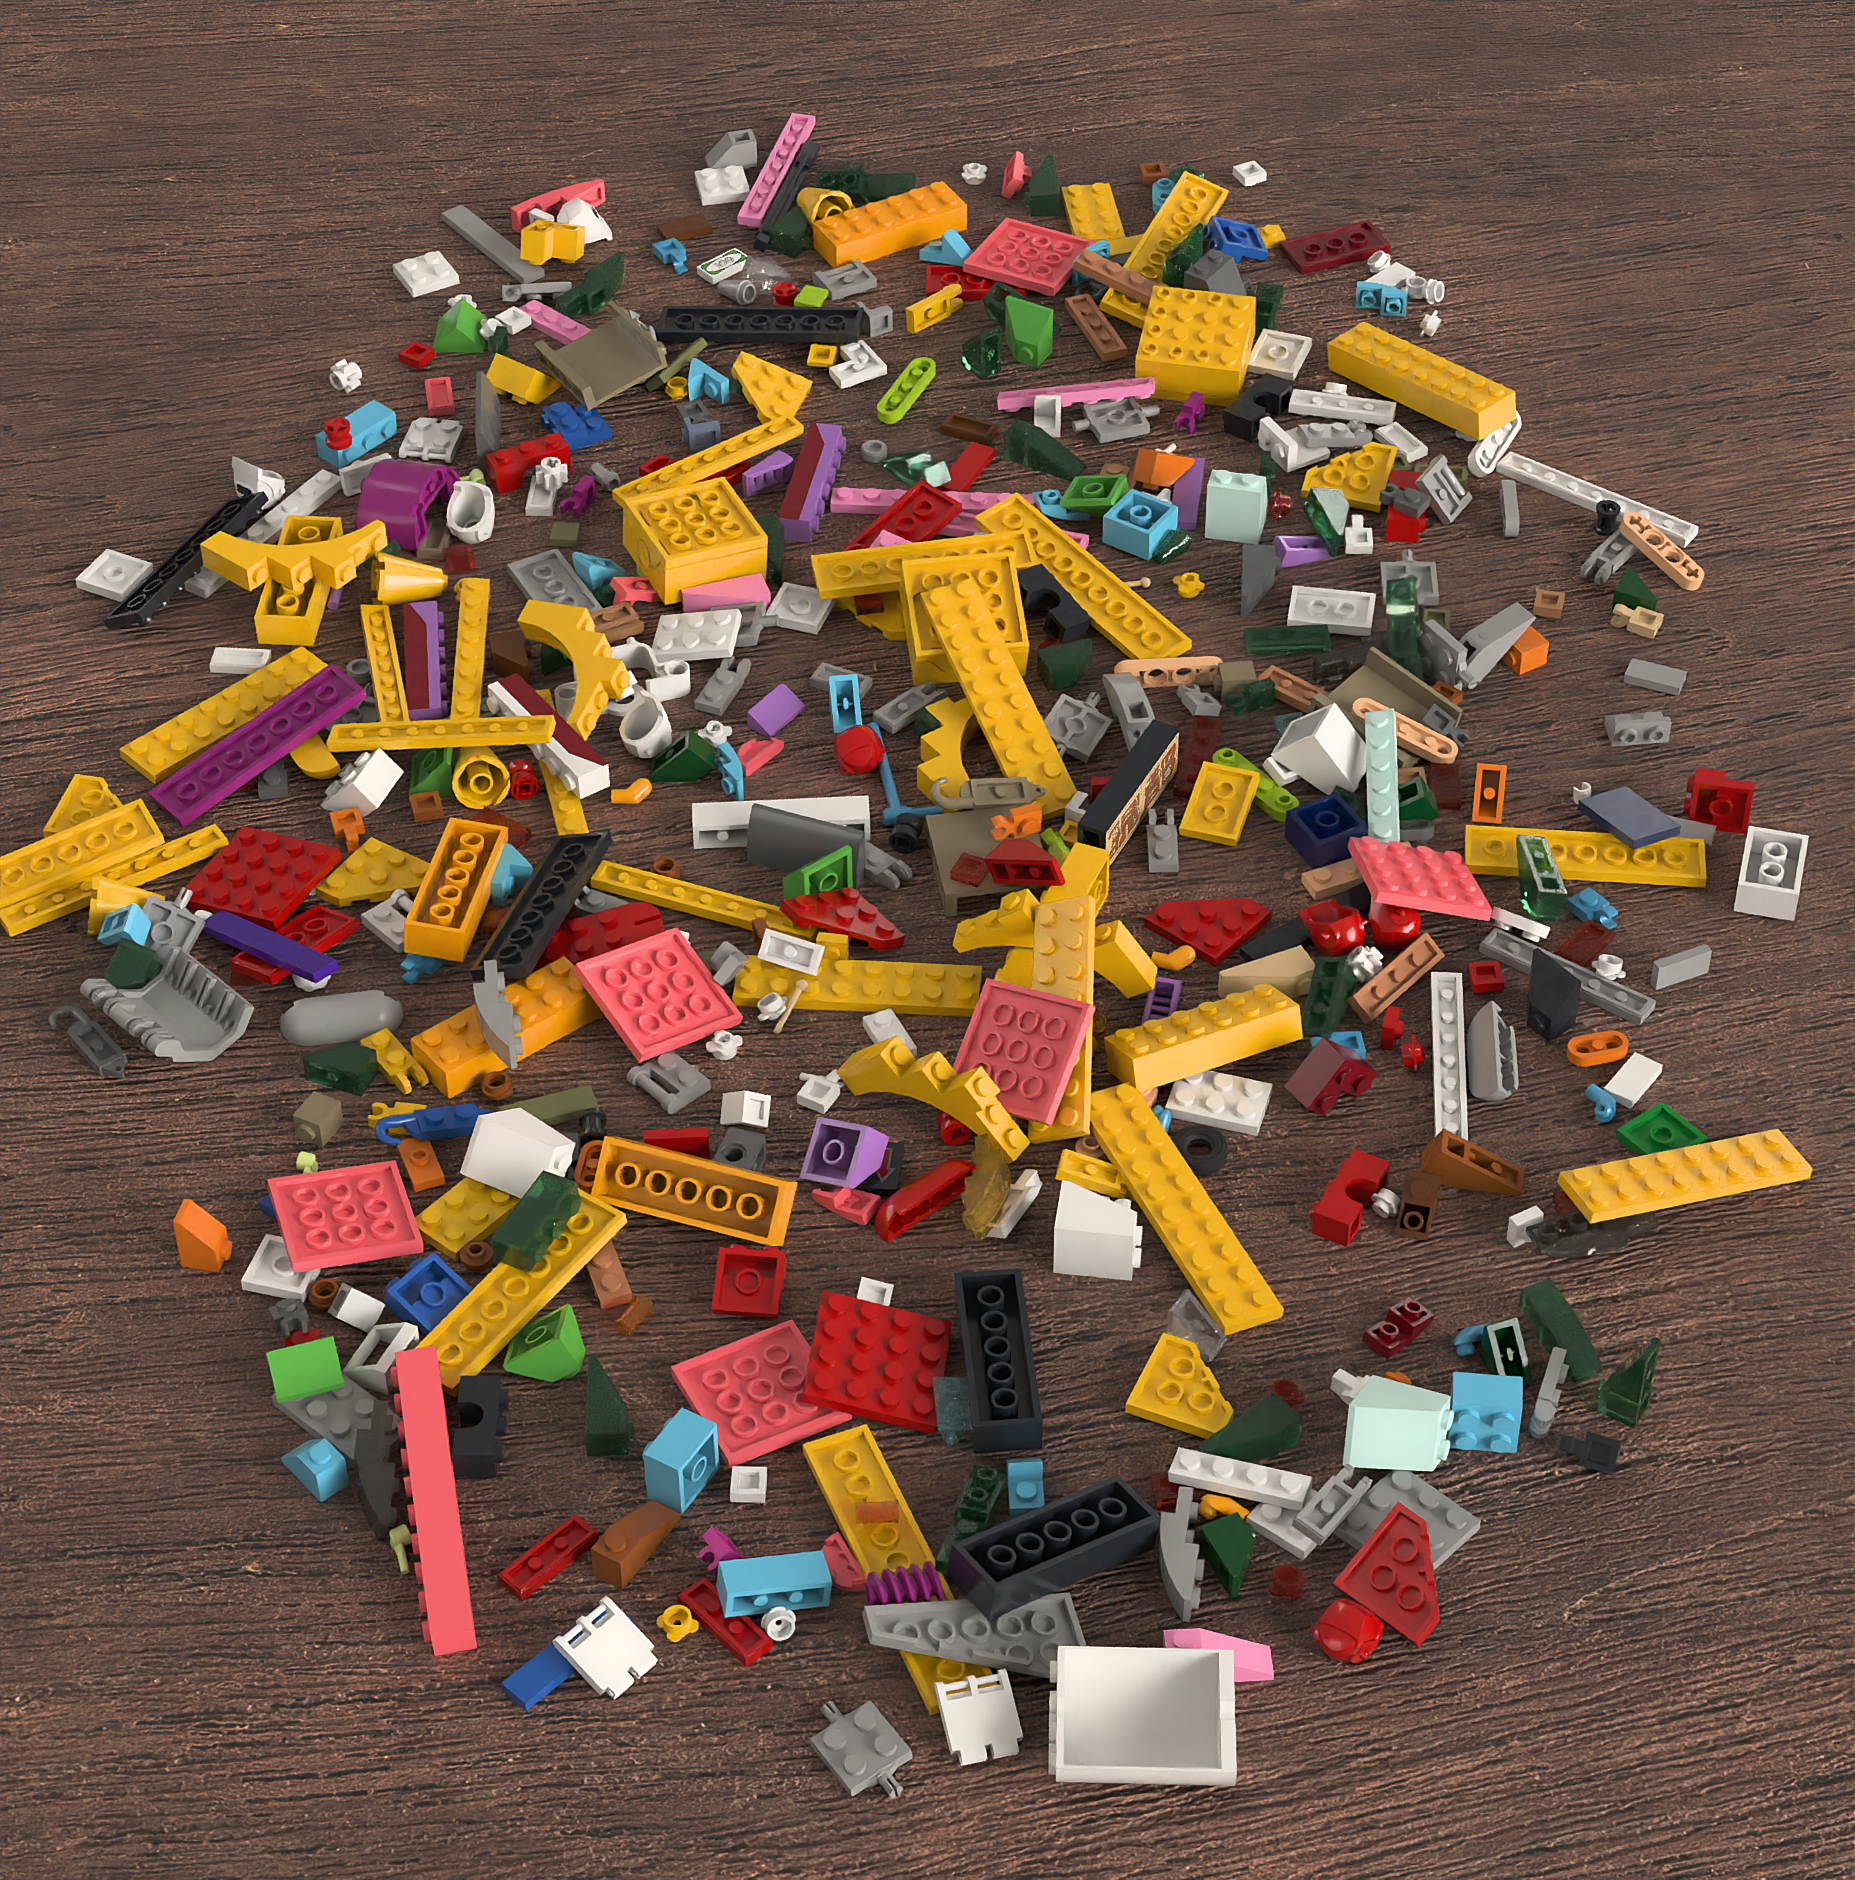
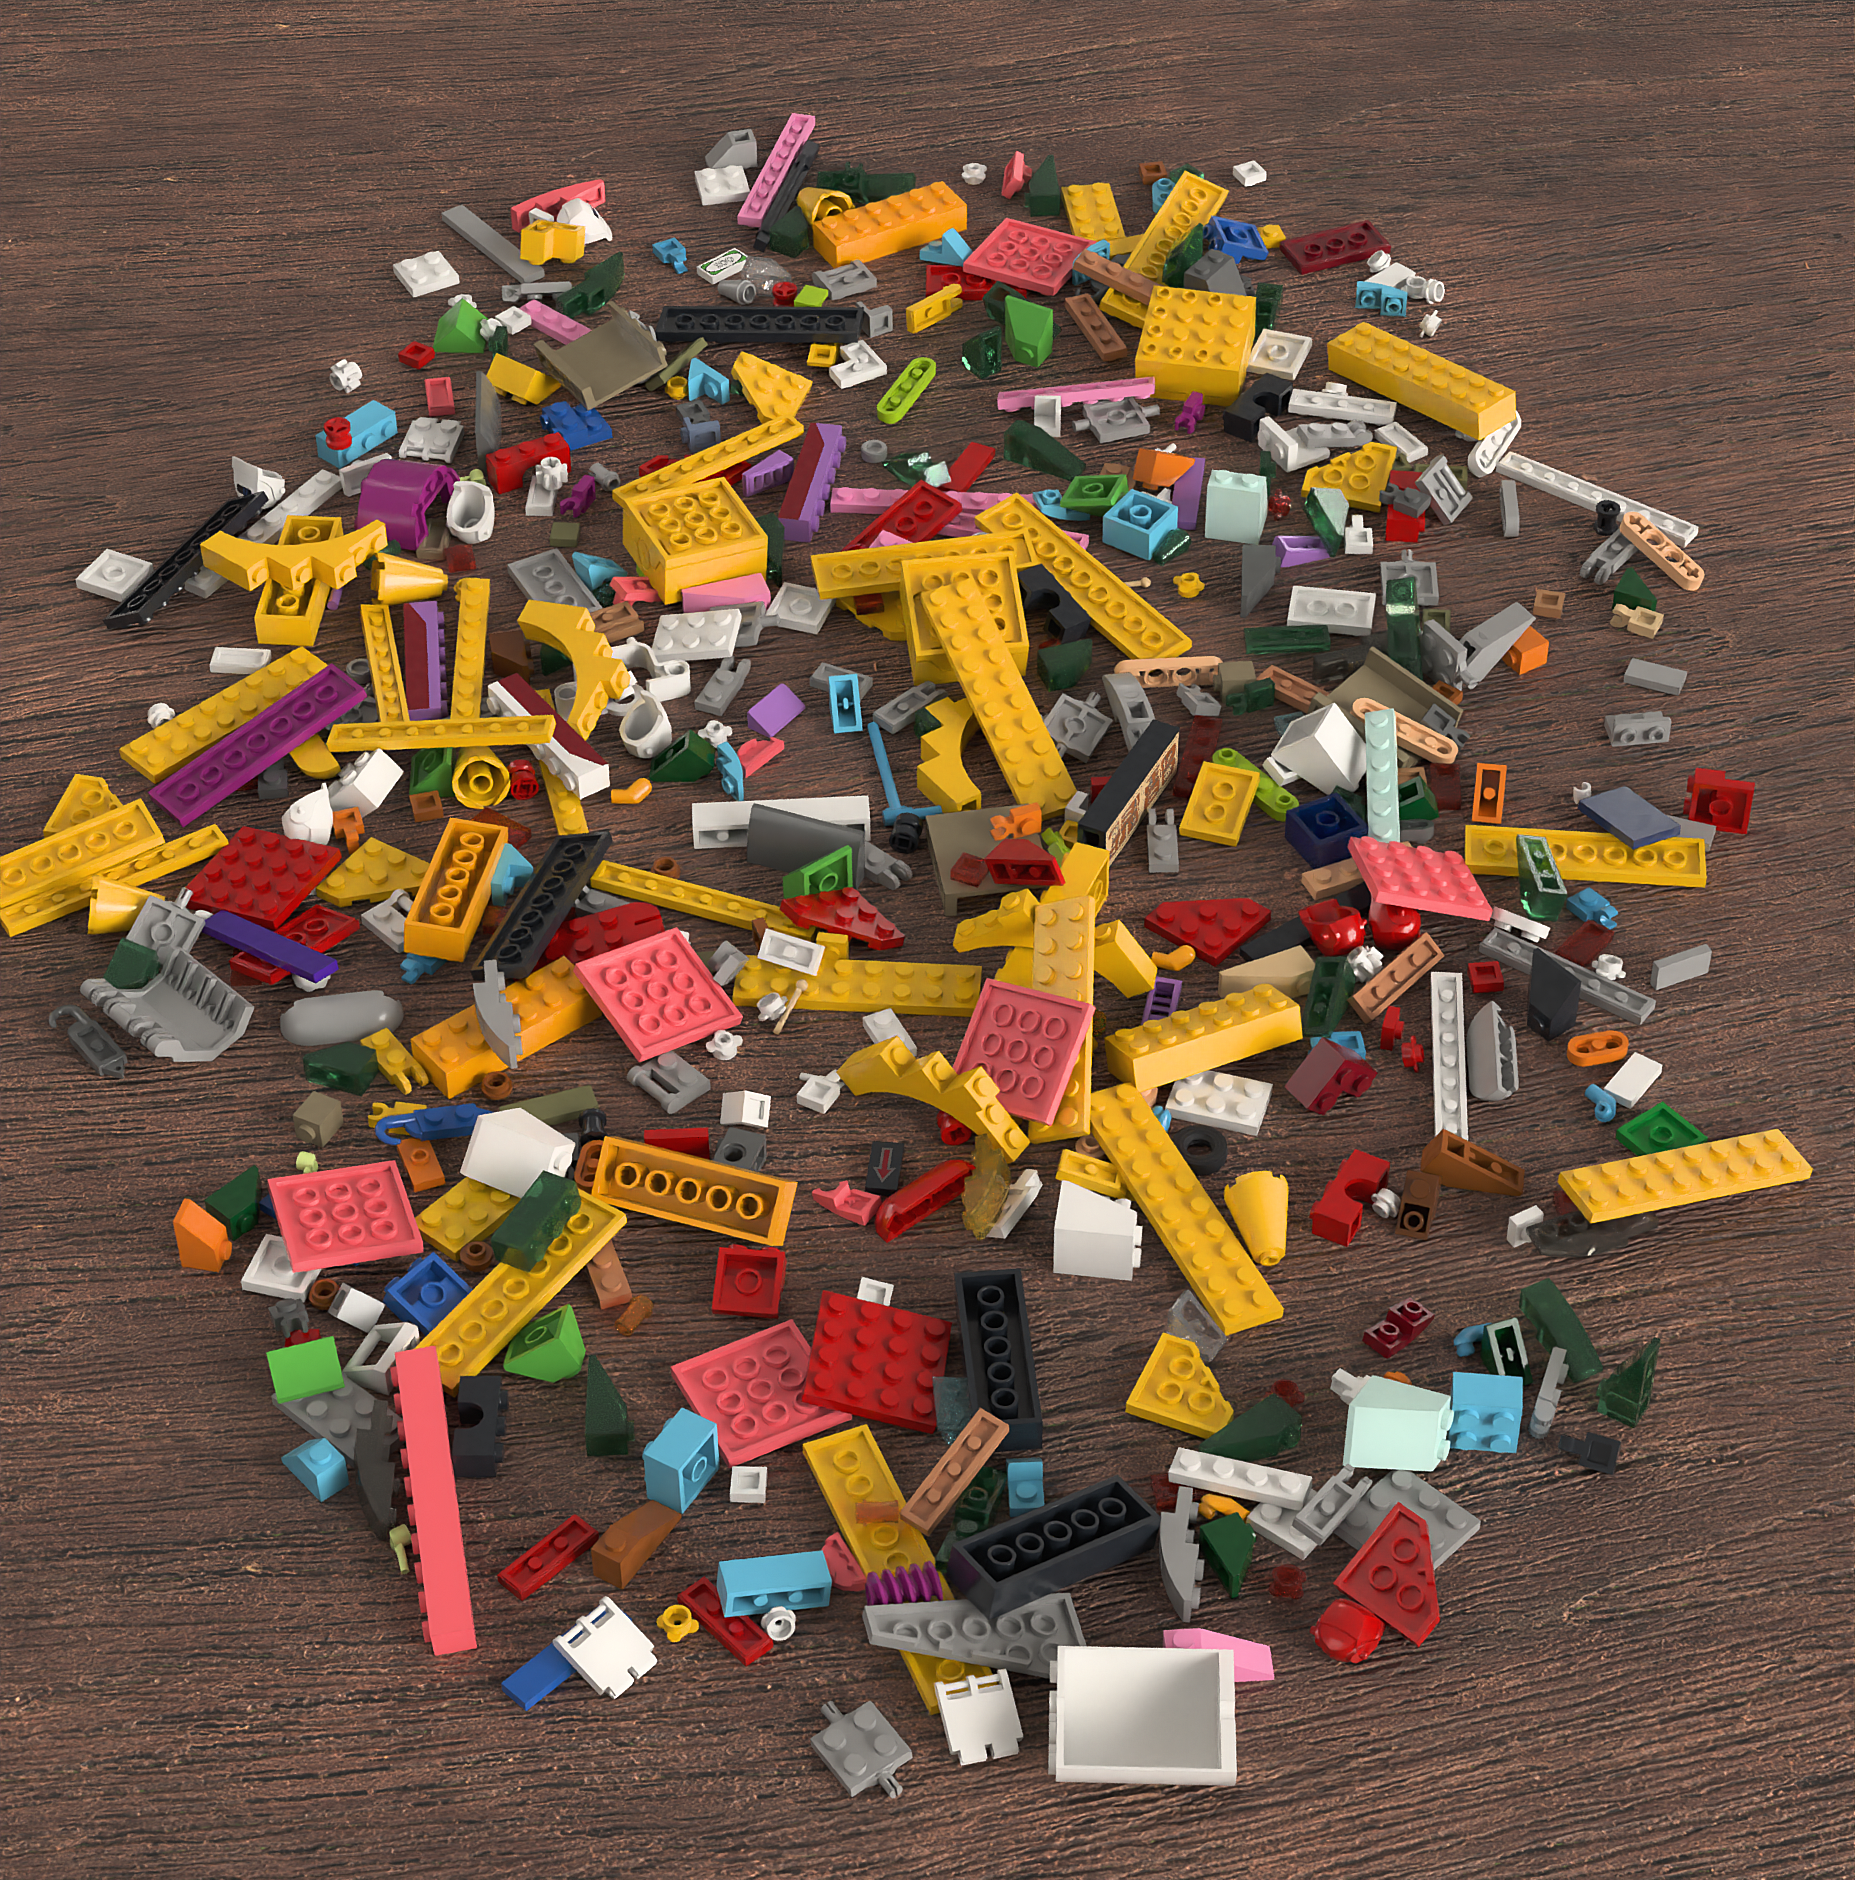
(127, 923): medium azure slope -> none
(159, 714): none -> white plate
(237, 1203): none -> dark green slope
(310, 818): none -> white helmet
(685, 228): reddish brown tile -> none
(719, 1547): dark pink tile -> none
(843, 1153): medium lavender slope -> none
(858, 750): red helmet -> none
(954, 1472): none -> nougat plate
(969, 429): reddish brown tile -> none
(989, 793): dark tan plate -> none
(1260, 1212): none -> yellow cone
(1771, 873): white brick -> none

